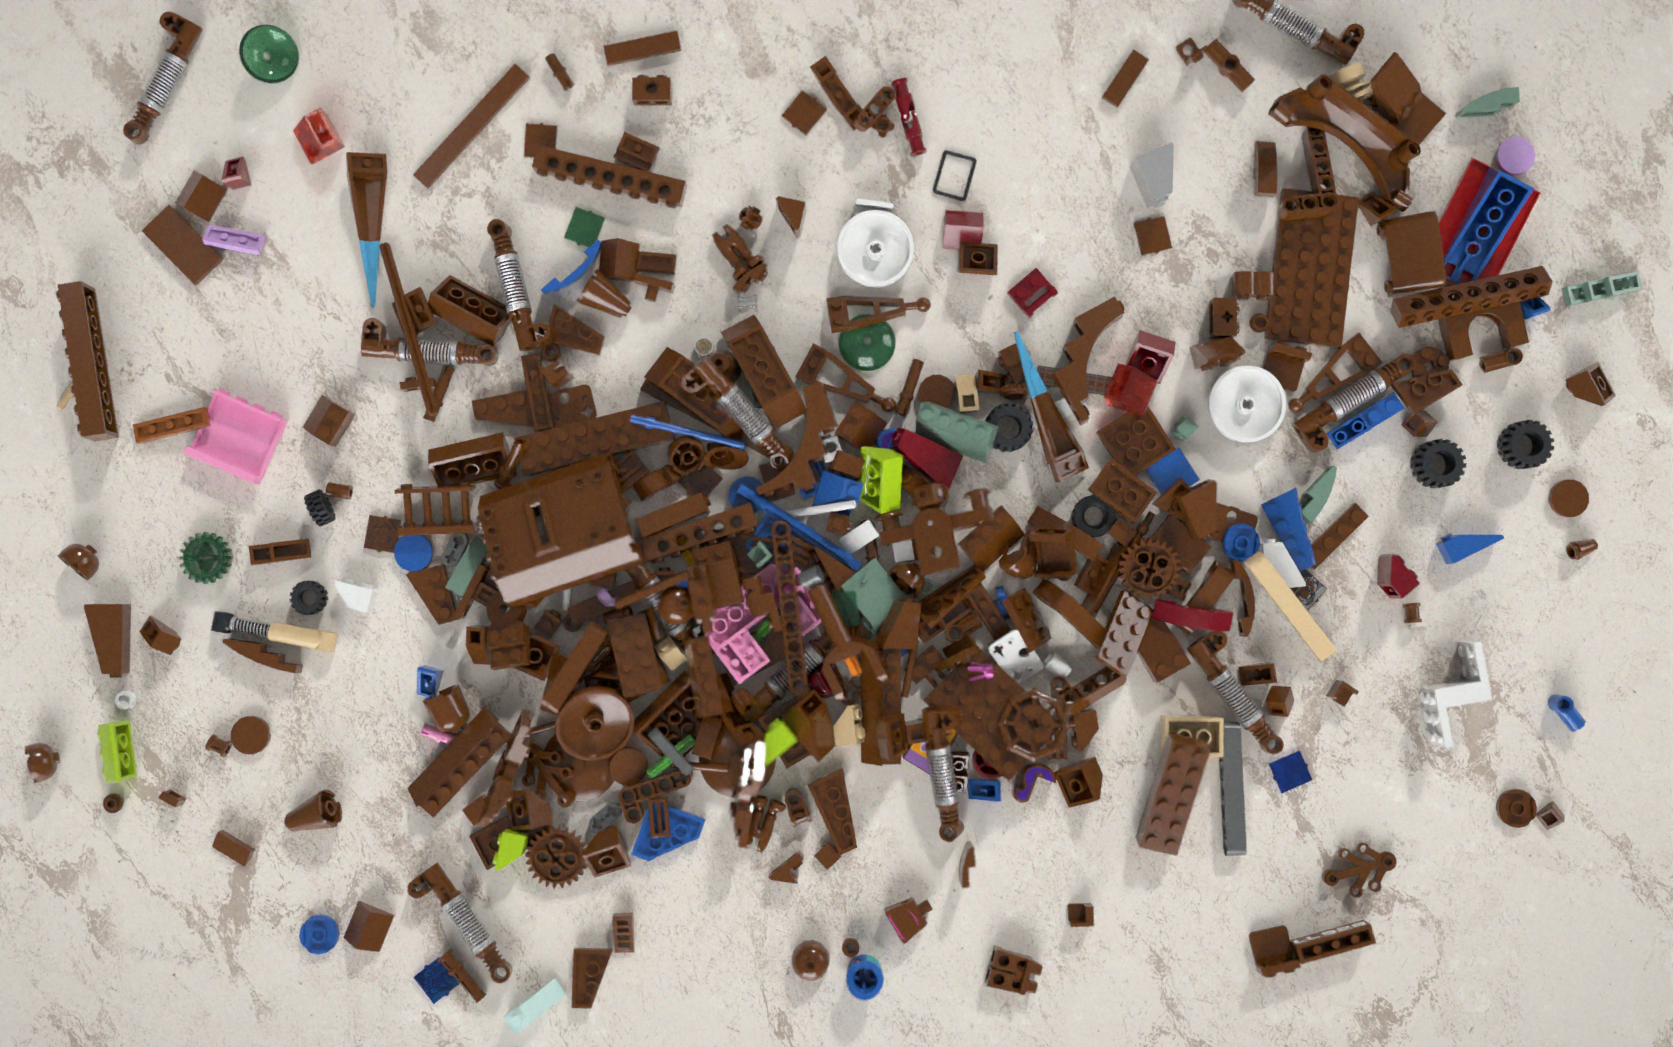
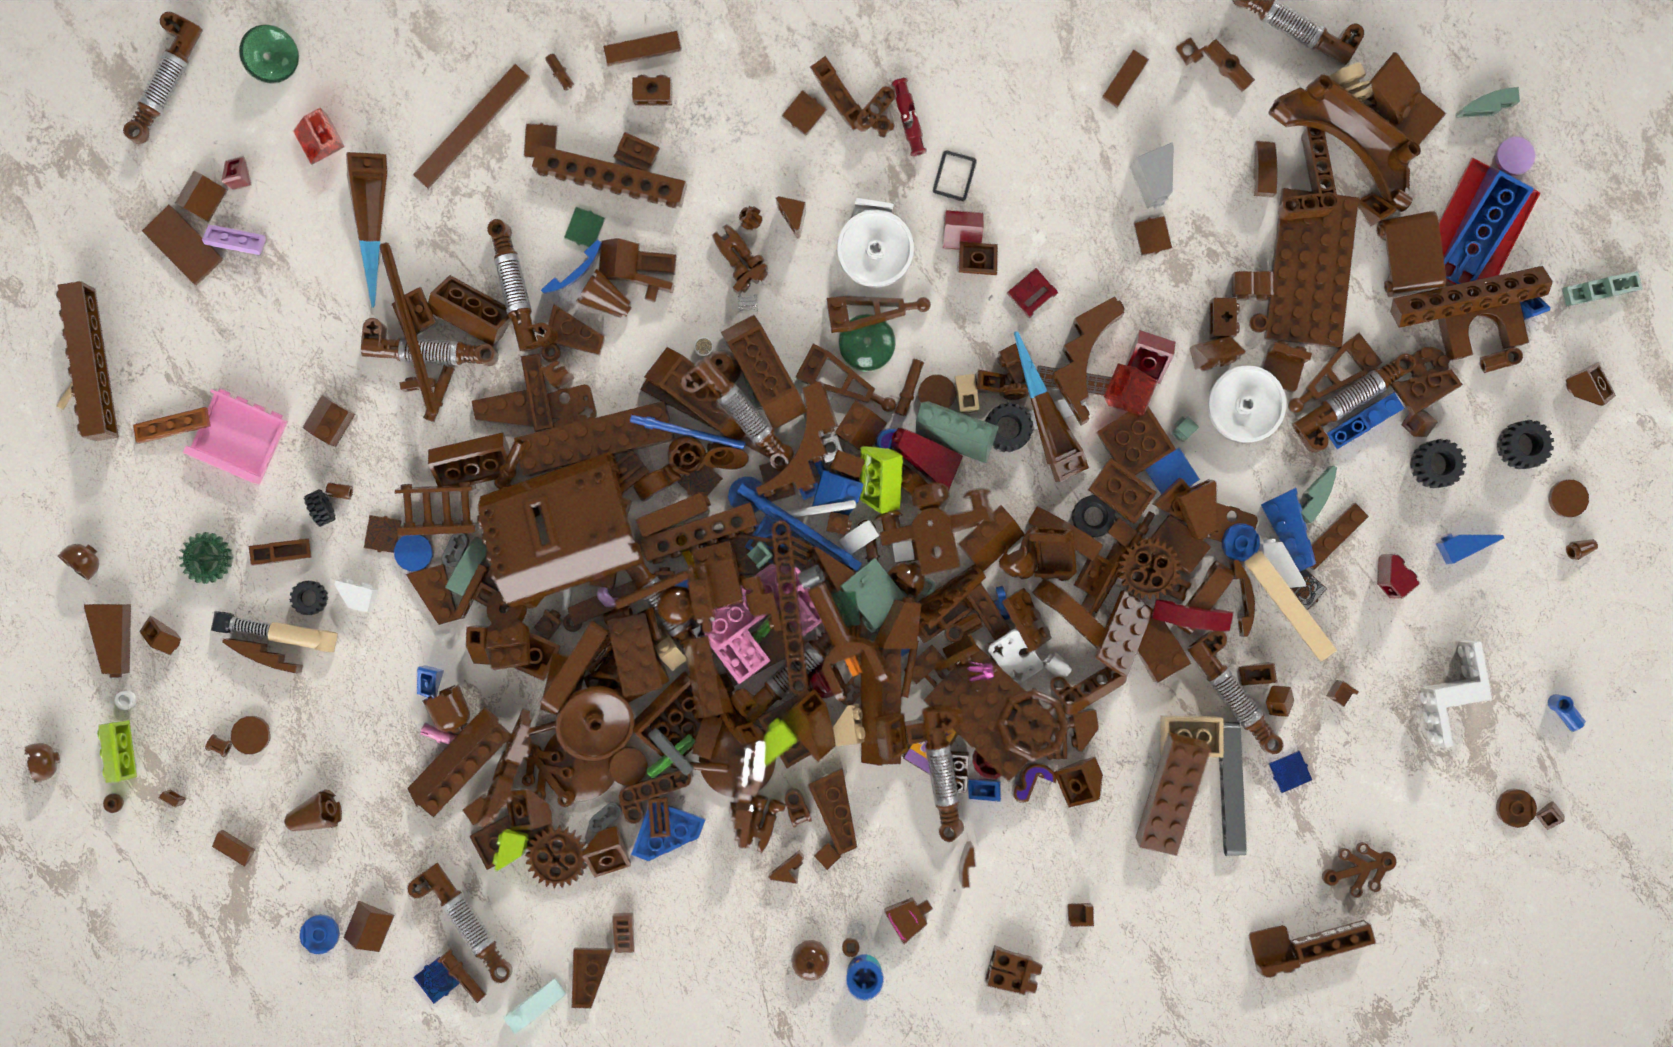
(1412, 612): reddish brown bush -> none

